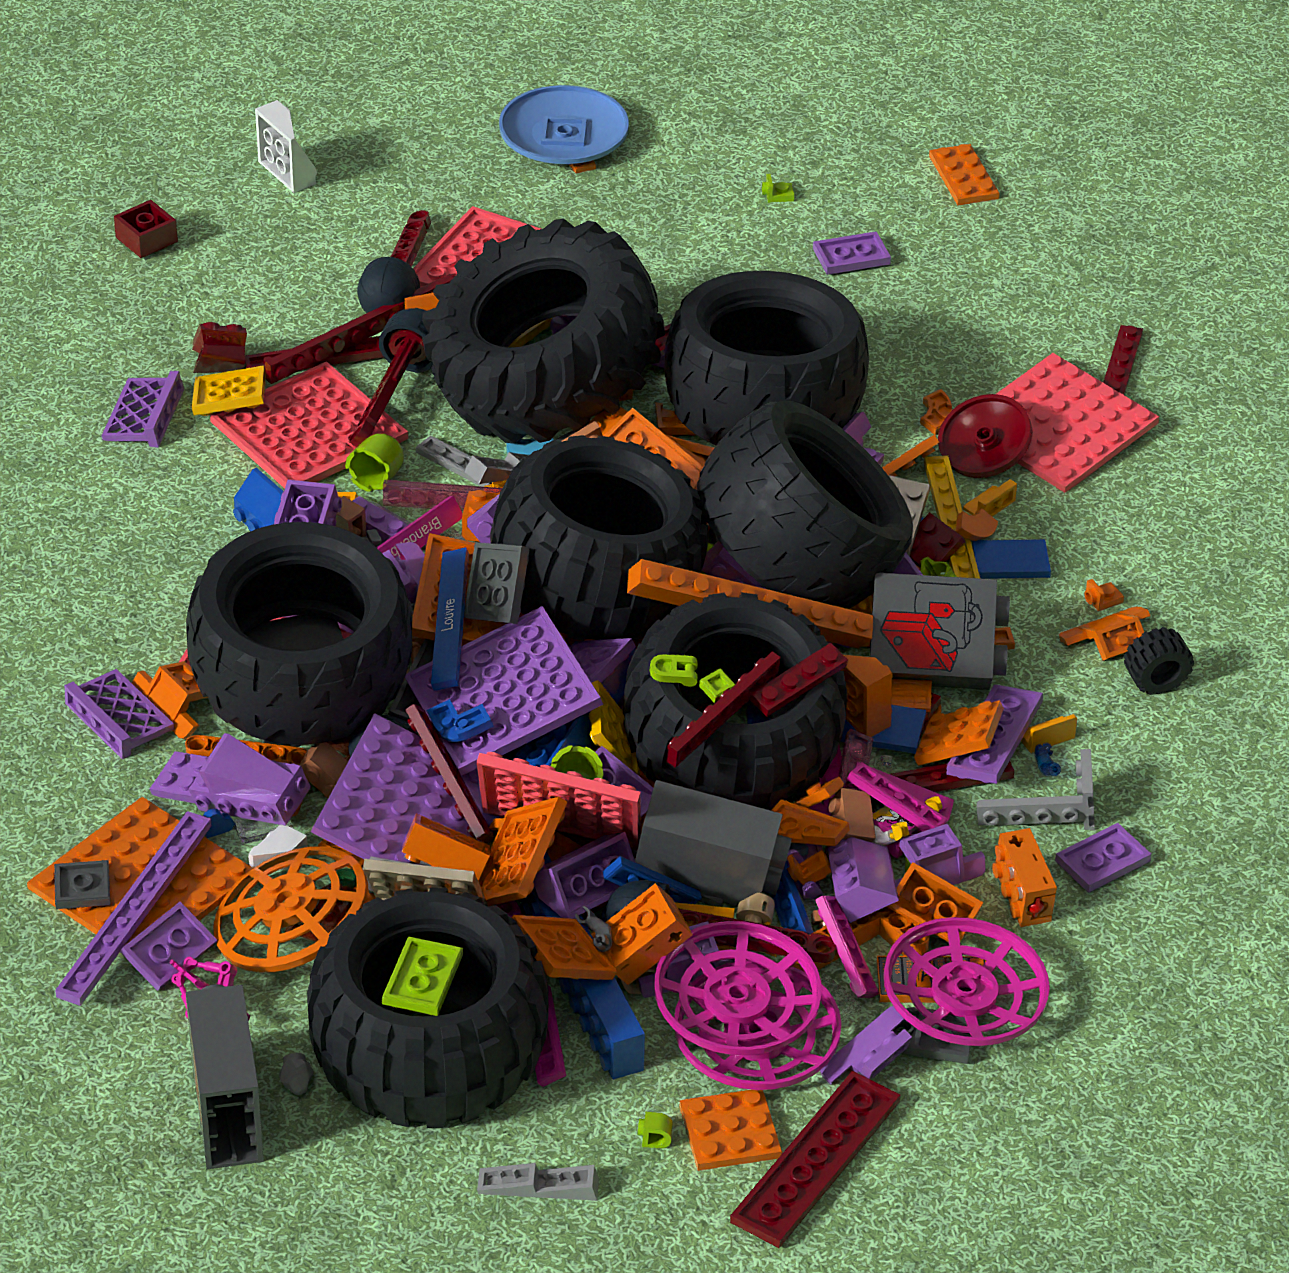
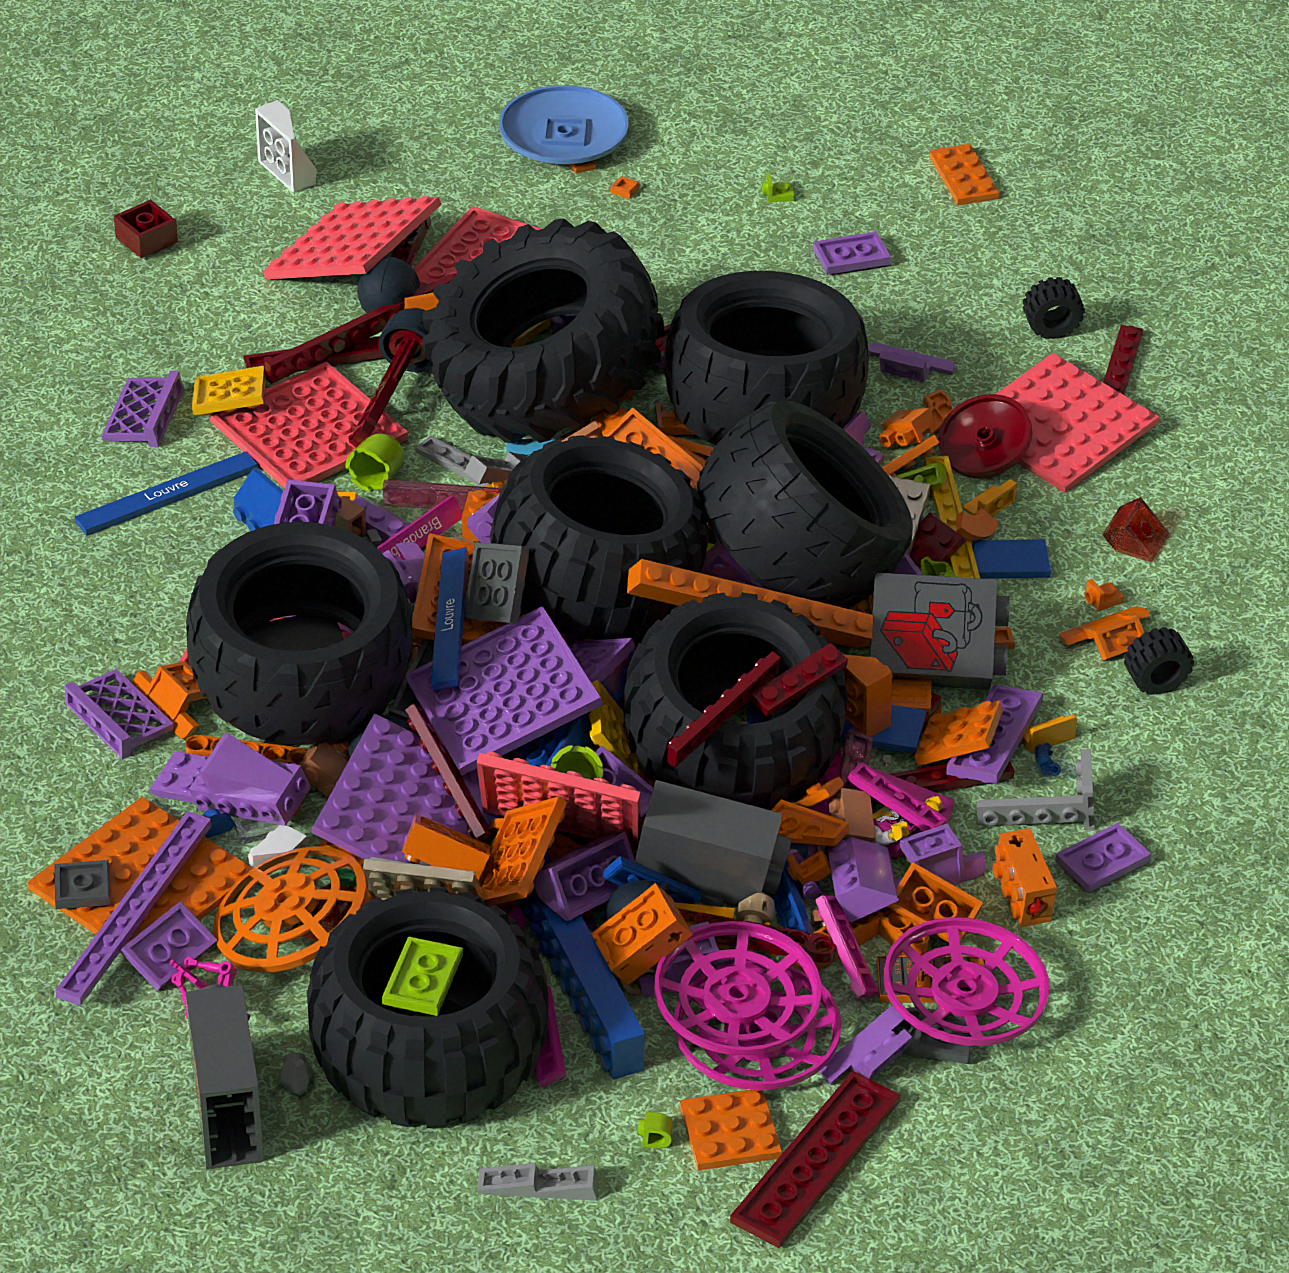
(165, 493): none -> blue tile
(219, 347): dark red piece -> none
(352, 238): none -> coral plate
(458, 727): blue plate -> none
(565, 948): orange plate -> none
(602, 930): dark grey arm -> none
(625, 187): none -> orange tile
(664, 669): lime plate -> none
(716, 684): lime tile -> none
(907, 427): none -> orange hips
(908, 363): none -> medium lavender plate
(931, 474): none -> lime slope
(1048, 295): none -> black tyre
(1136, 531): none -> clear red slope

